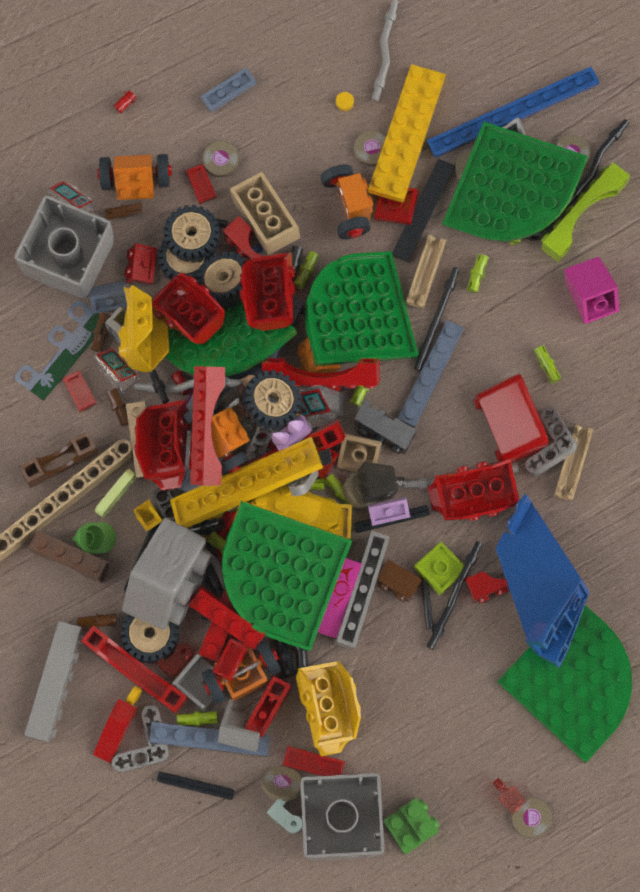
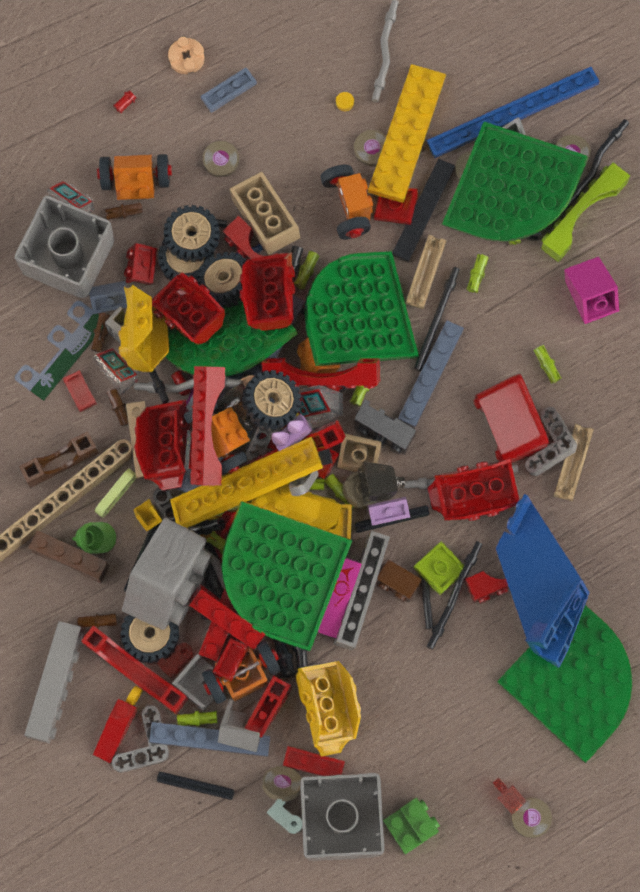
(187, 65): none -> light nougat plate
(201, 184): red tile -> none

